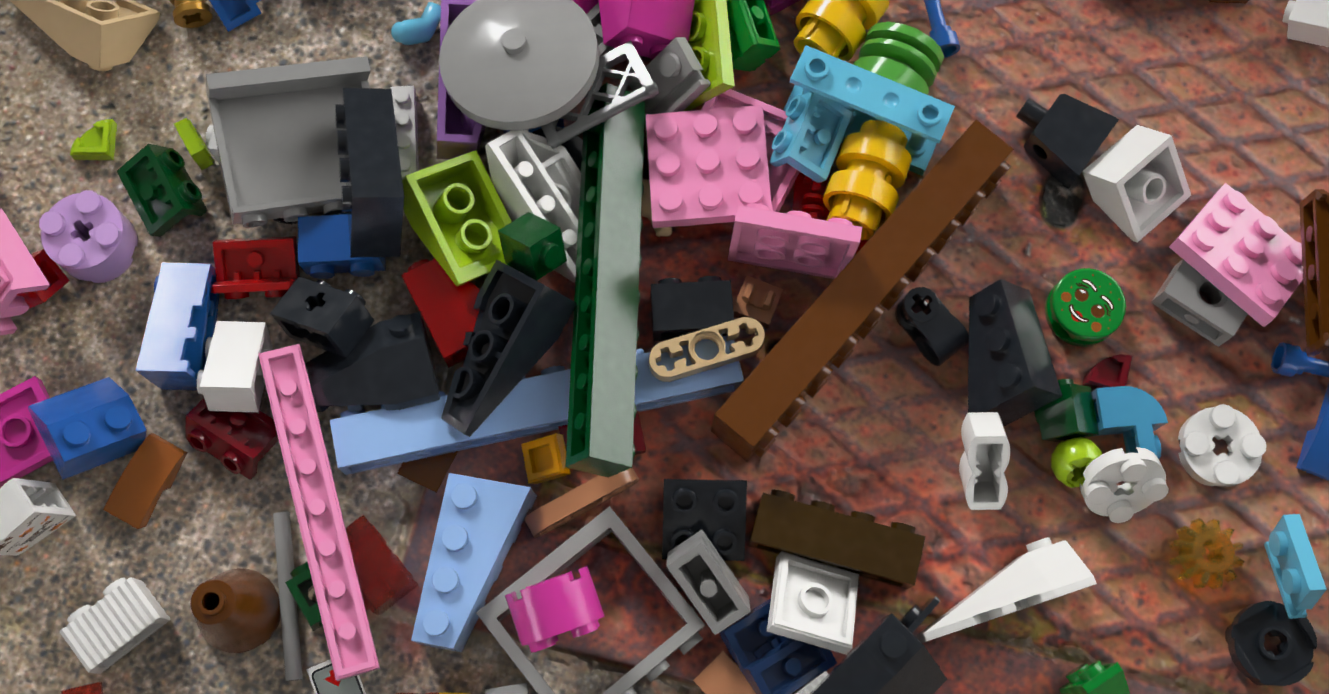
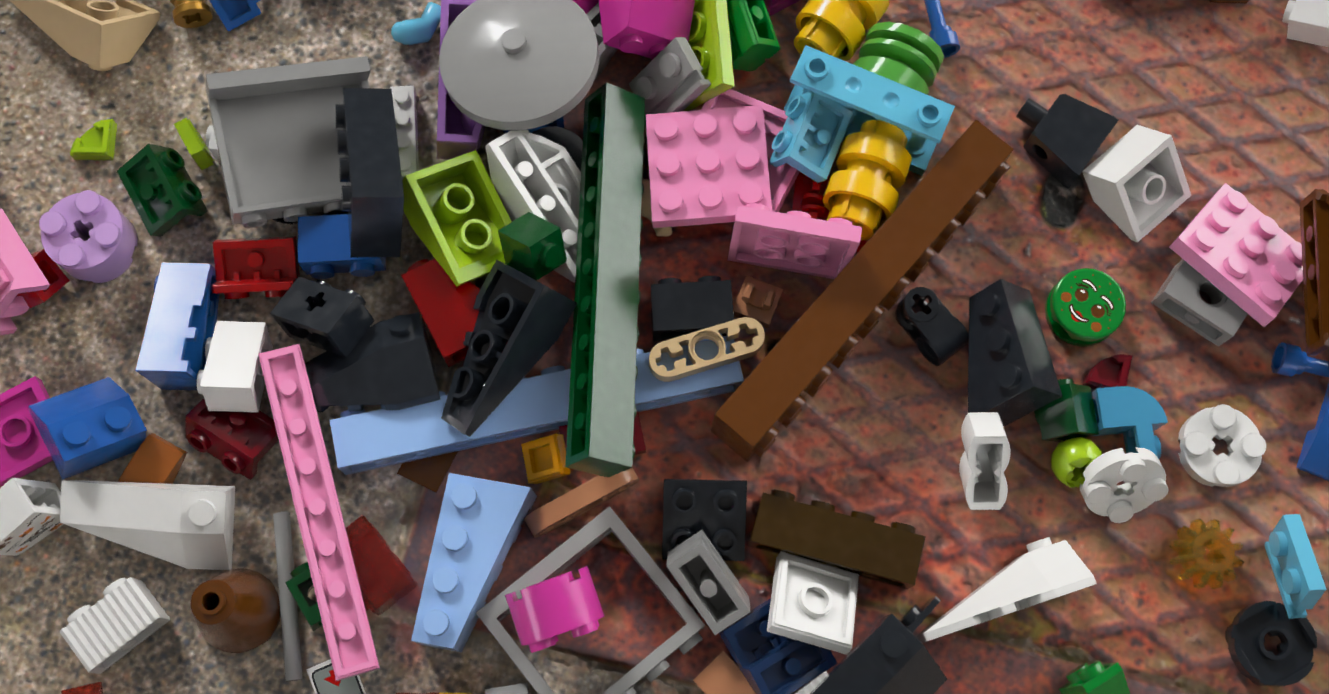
(168, 521): none -> white wedge
(618, 102): dark grey window -> none

